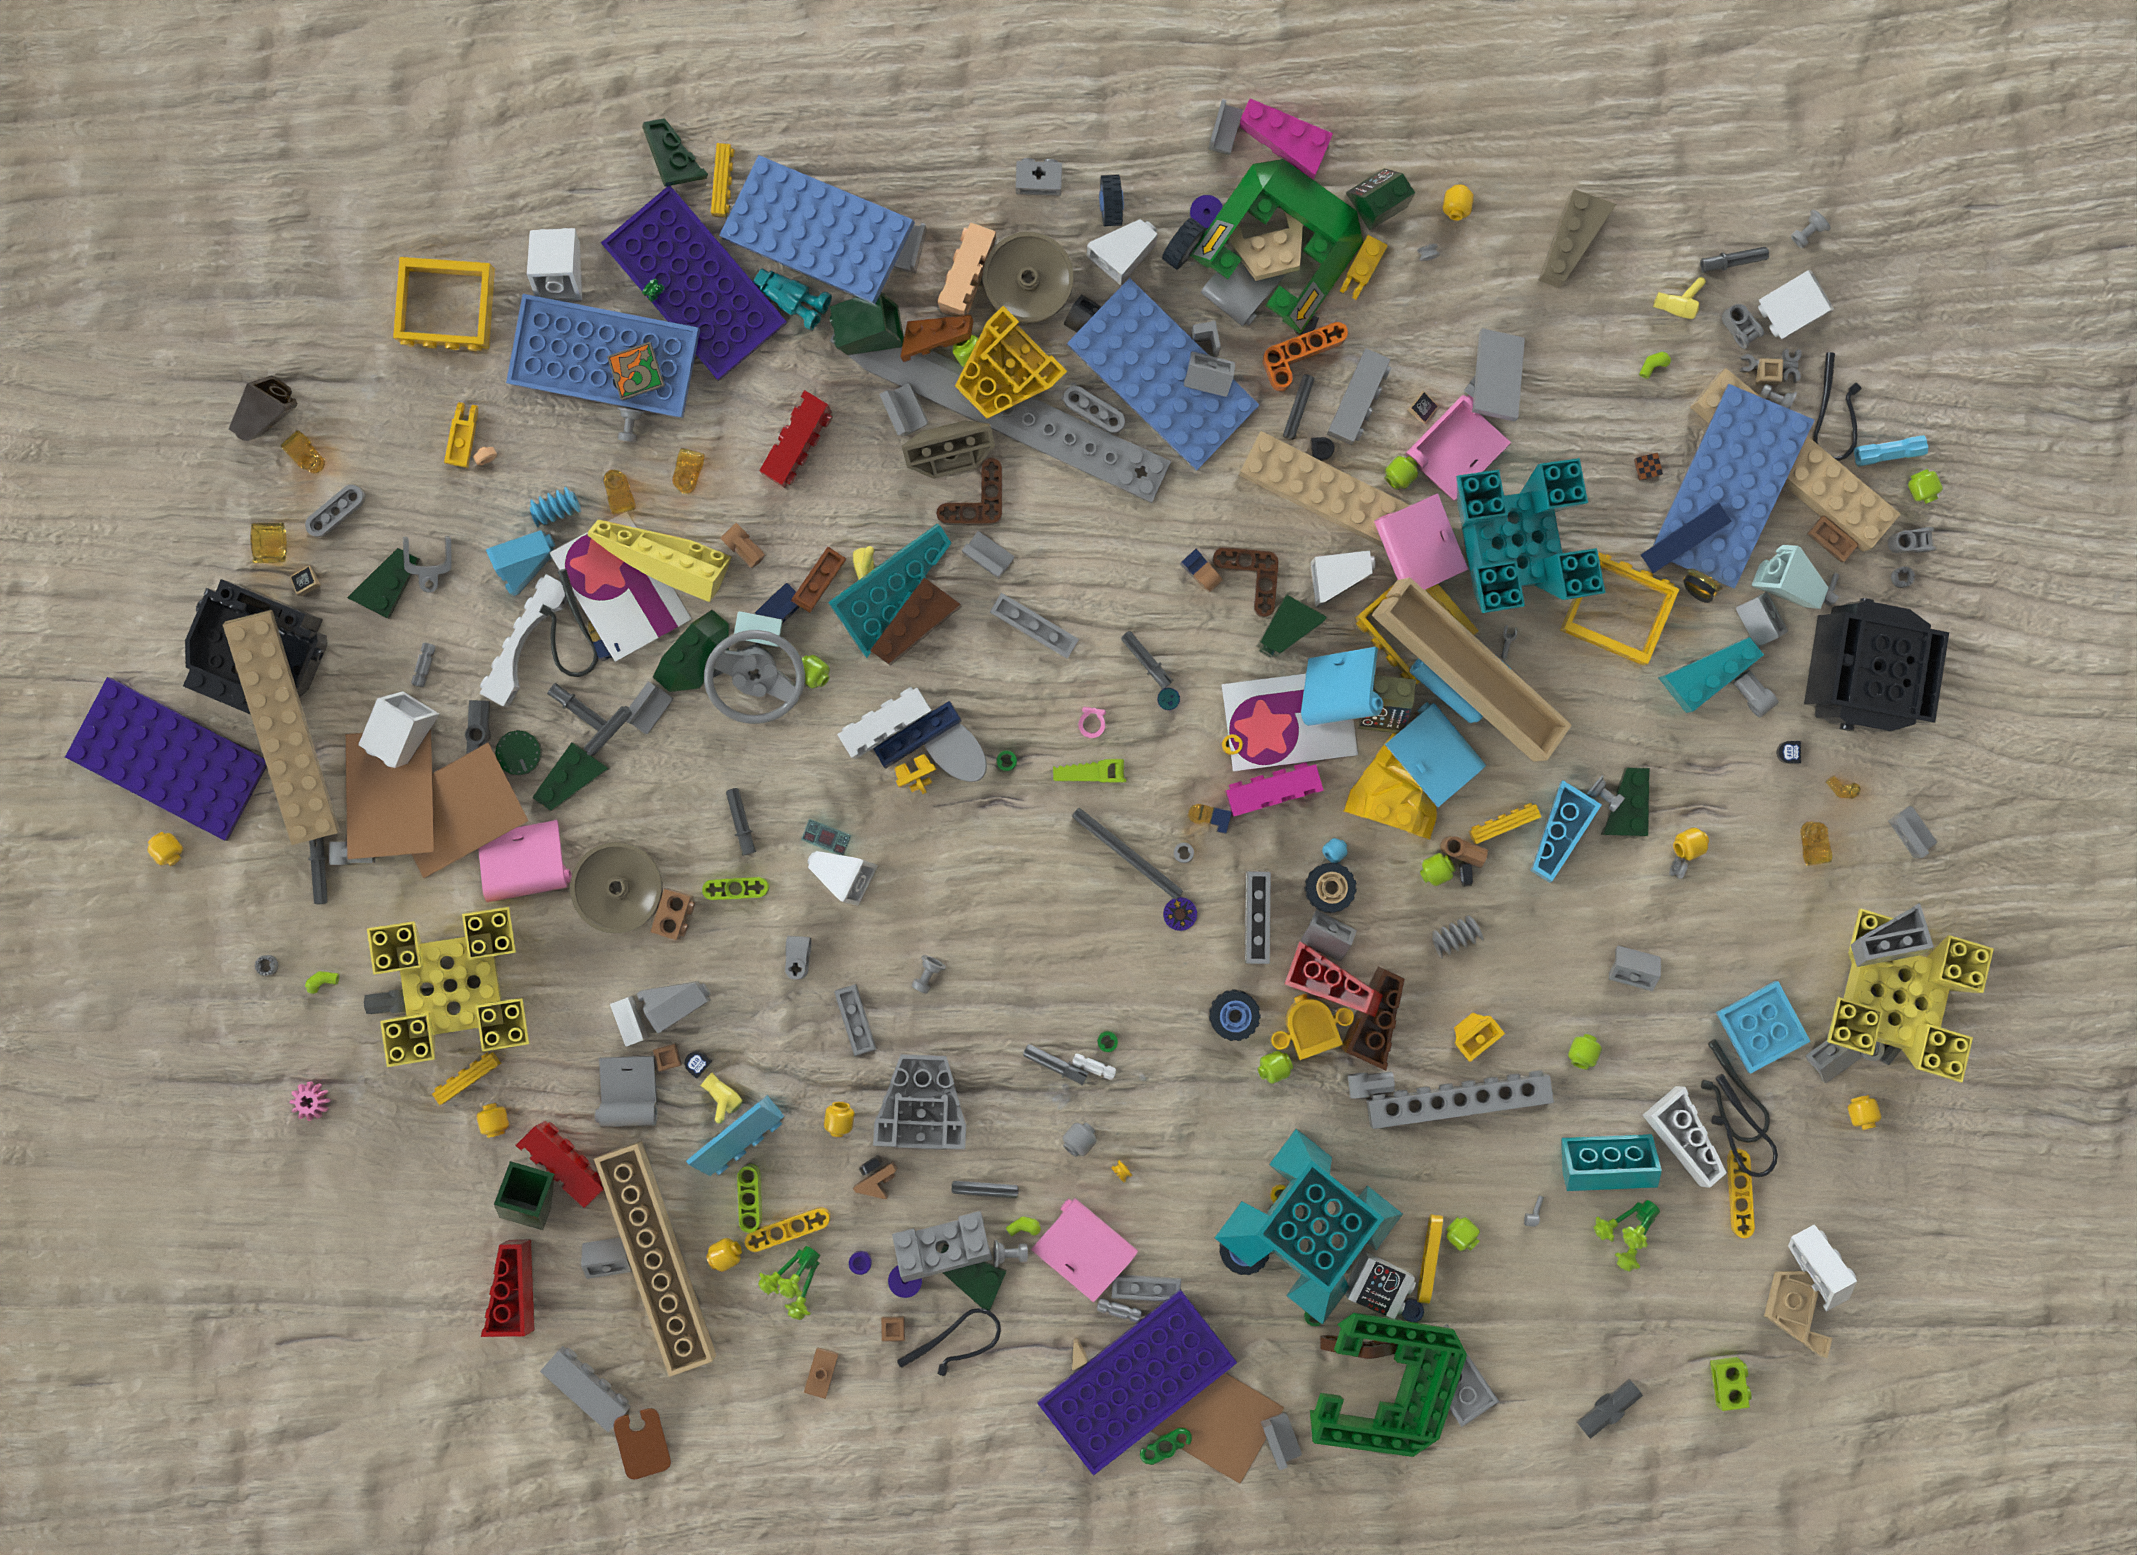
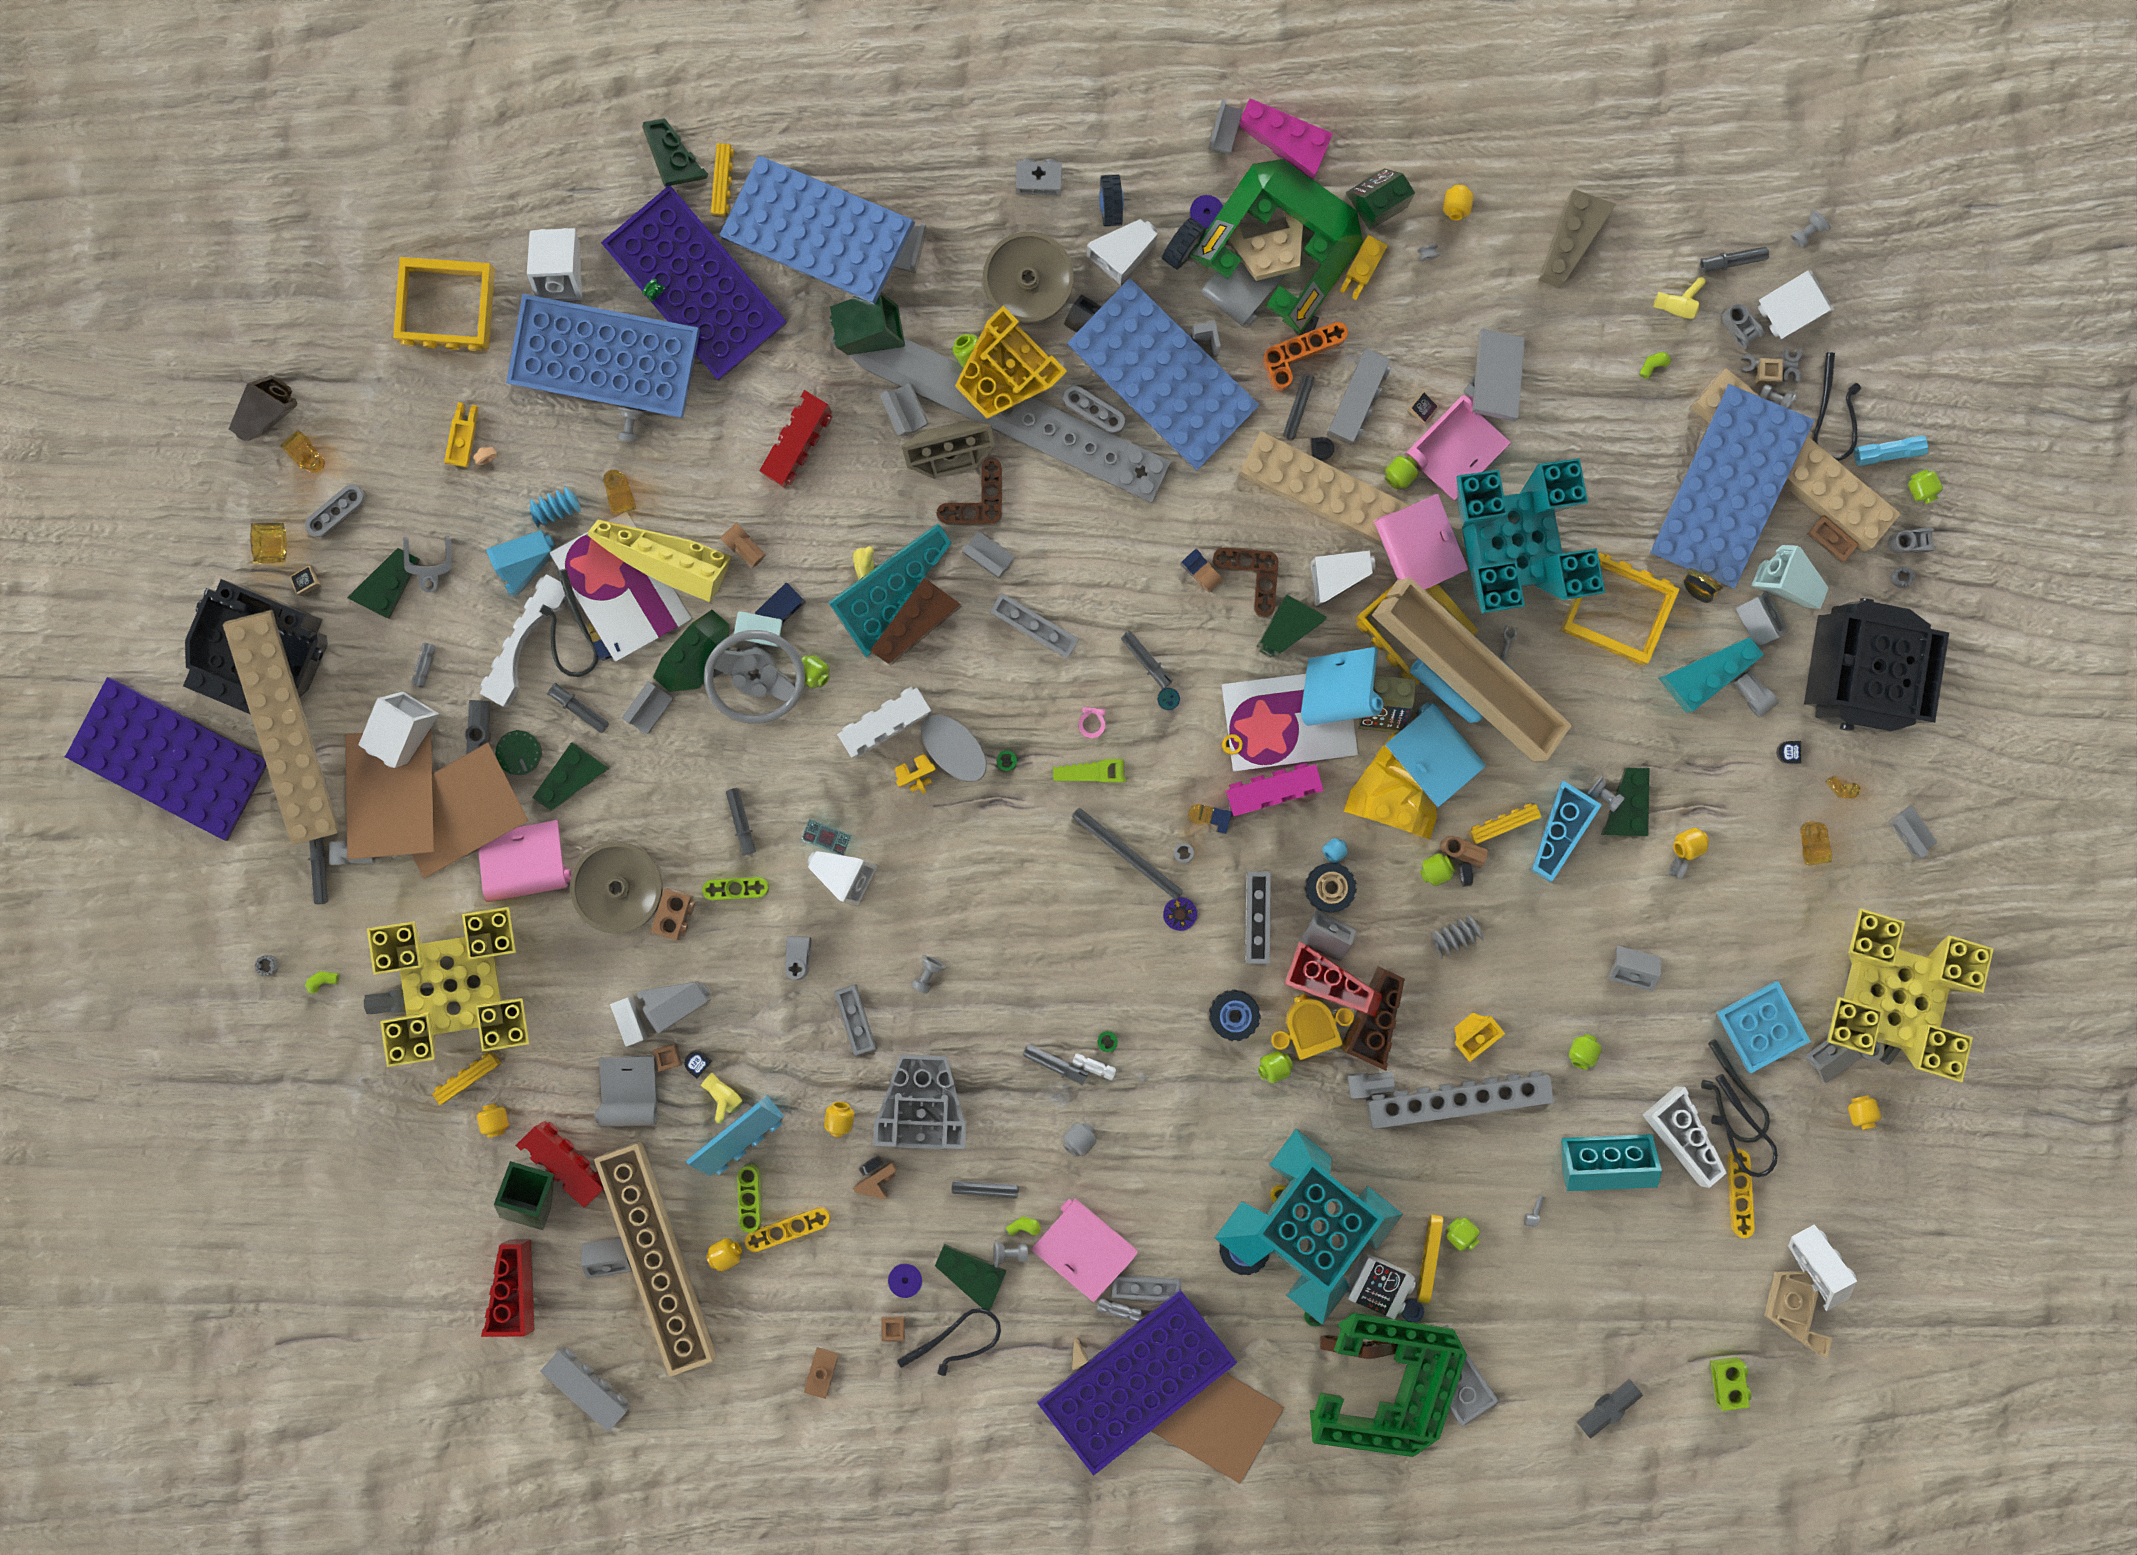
(165, 849): yellow head -> none
(305, 1093): bright pink gear -> none
(608, 730): dark grey axle -> none
(636, 371): tile -> none
(643, 1450): dark orange piece -> none
(688, 466): clear yellow piece -> none
(790, 295): teal piece -> none
(790, 1287): lime plant -> none
(818, 579): dark orange tile -> none
(860, 1262): dark purple tile -> none
(917, 734): dark blue tile -> none
(918, 1249): light grey piece -> none
(932, 333): dark orange wing -> none
(966, 271): light nougat wedge -> none
(1121, 1170): yellow bush -> none
(1170, 1437): green piece -> none
(1209, 374): light grey panel -> none
(1281, 1439): light grey panel -> none
(1633, 1237): lime plant -> none
(1648, 466): tile -> none
(1685, 537): dark blue tile -> none
(1831, 597): light grey hand -> none
(1897, 939): light grey wedge -> none

